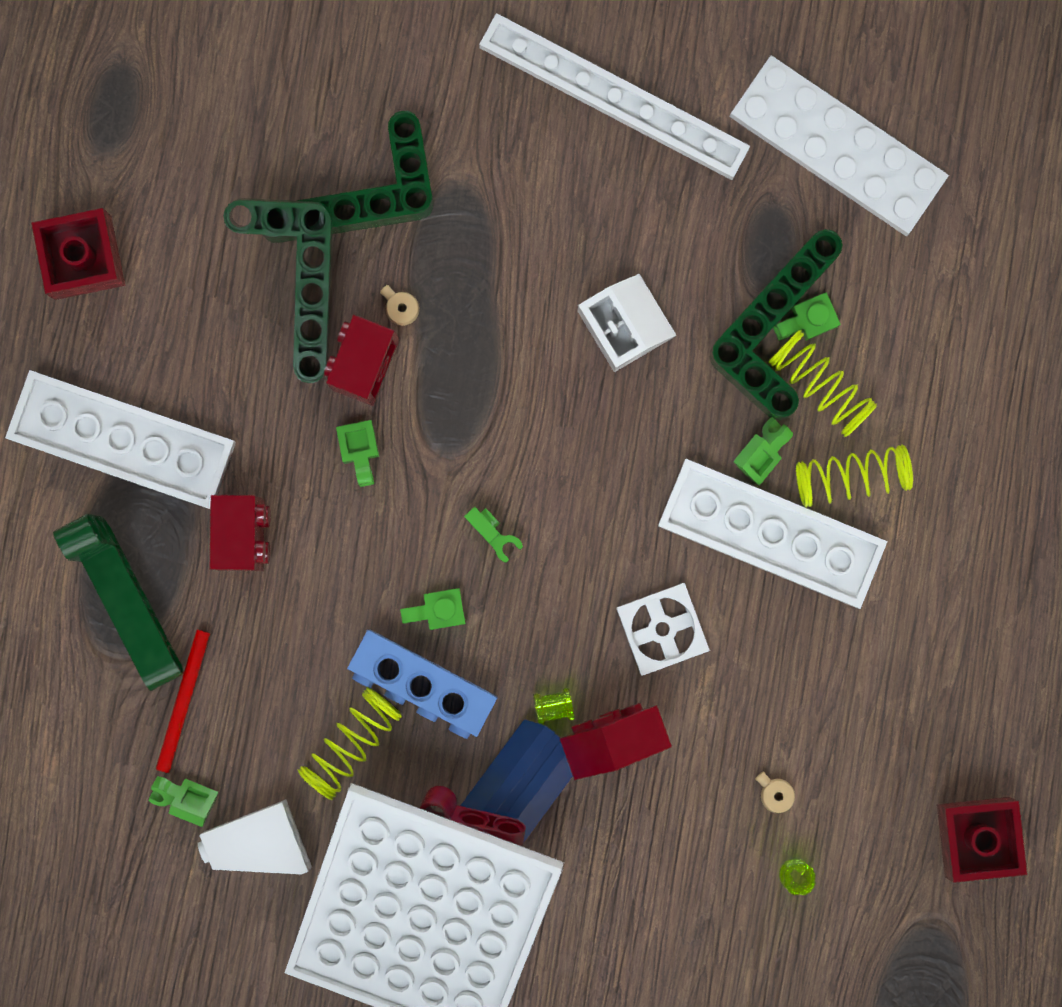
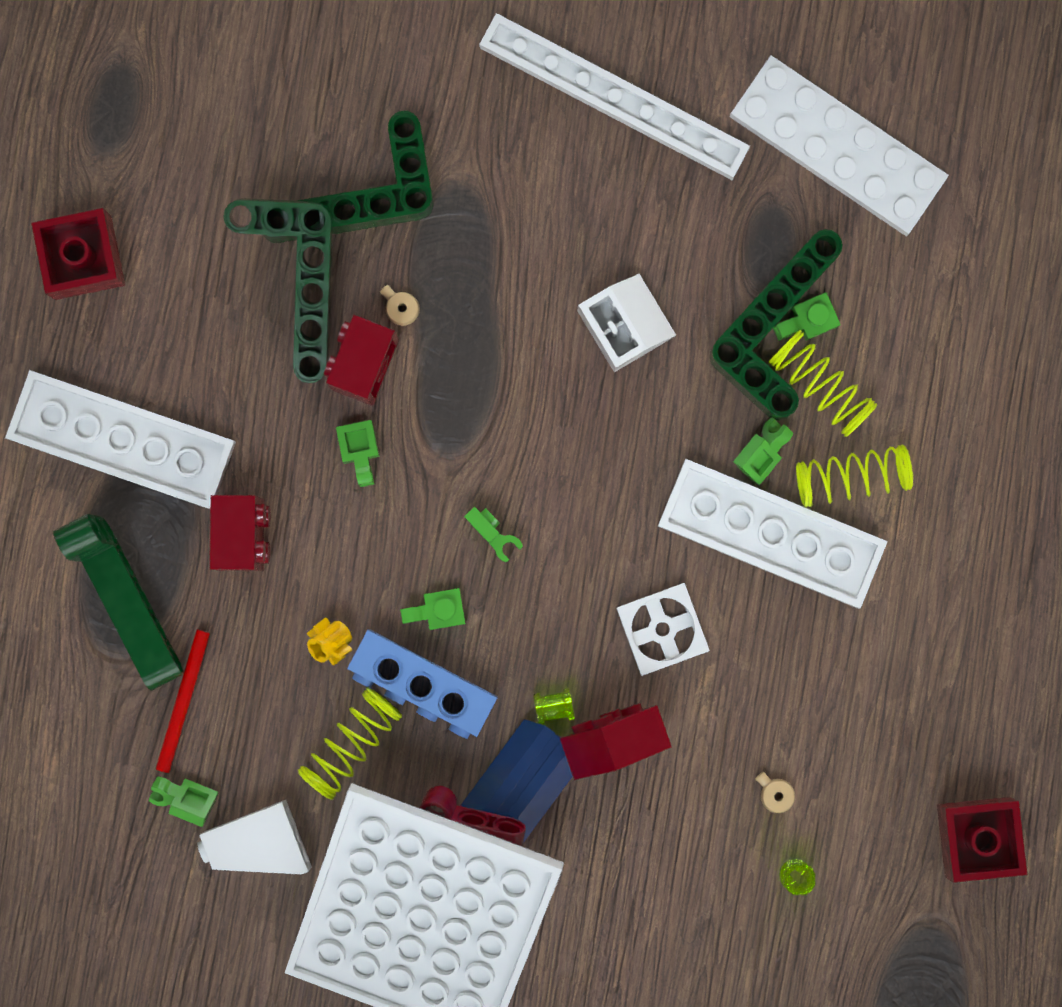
(329, 641): none -> yellow gear

